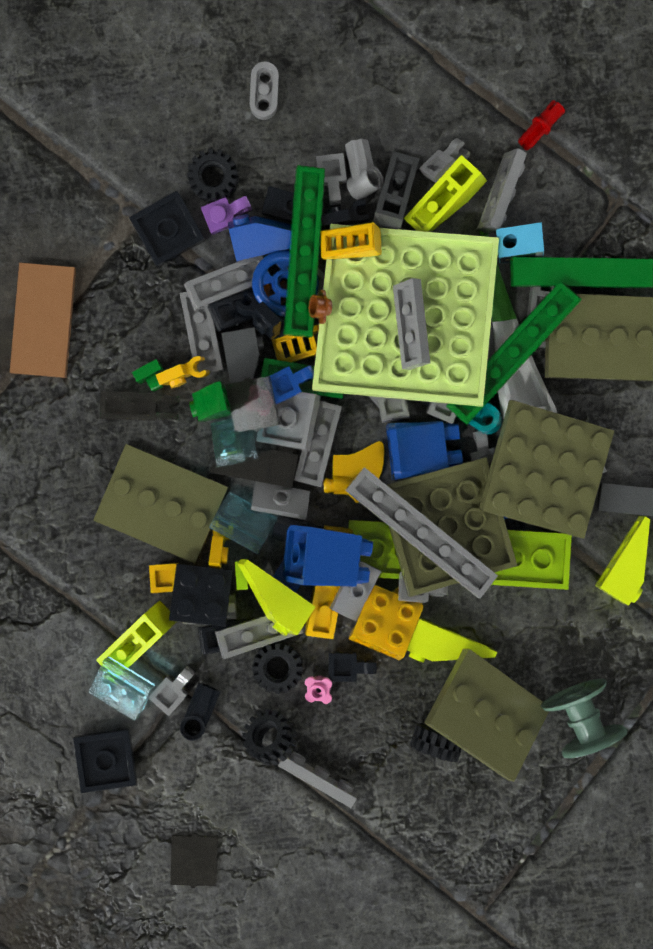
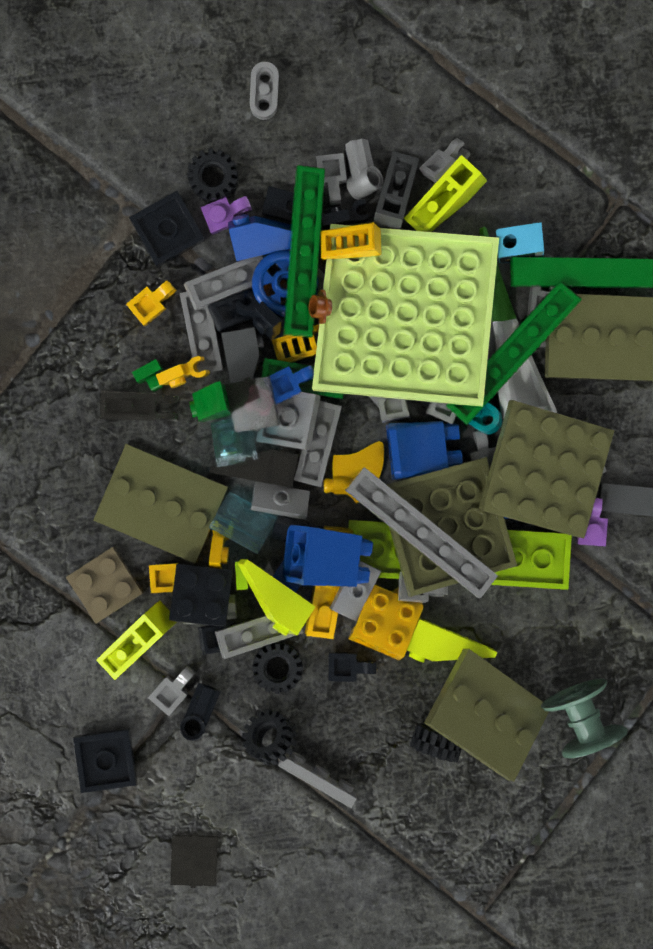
(42, 320): medium nougat tile -> none
(104, 585): none -> dark tan plate
(121, 688): clear light blue plate -> none
(148, 304): none -> yellow plate
(318, 682): bright pink plate -> none
(411, 324): light grey plate -> none
(502, 191): light grey plate -> none
(541, 125): red axle -> none
(597, 527): none -> medium lavender plate
(626, 569): neon yellow slope -> none

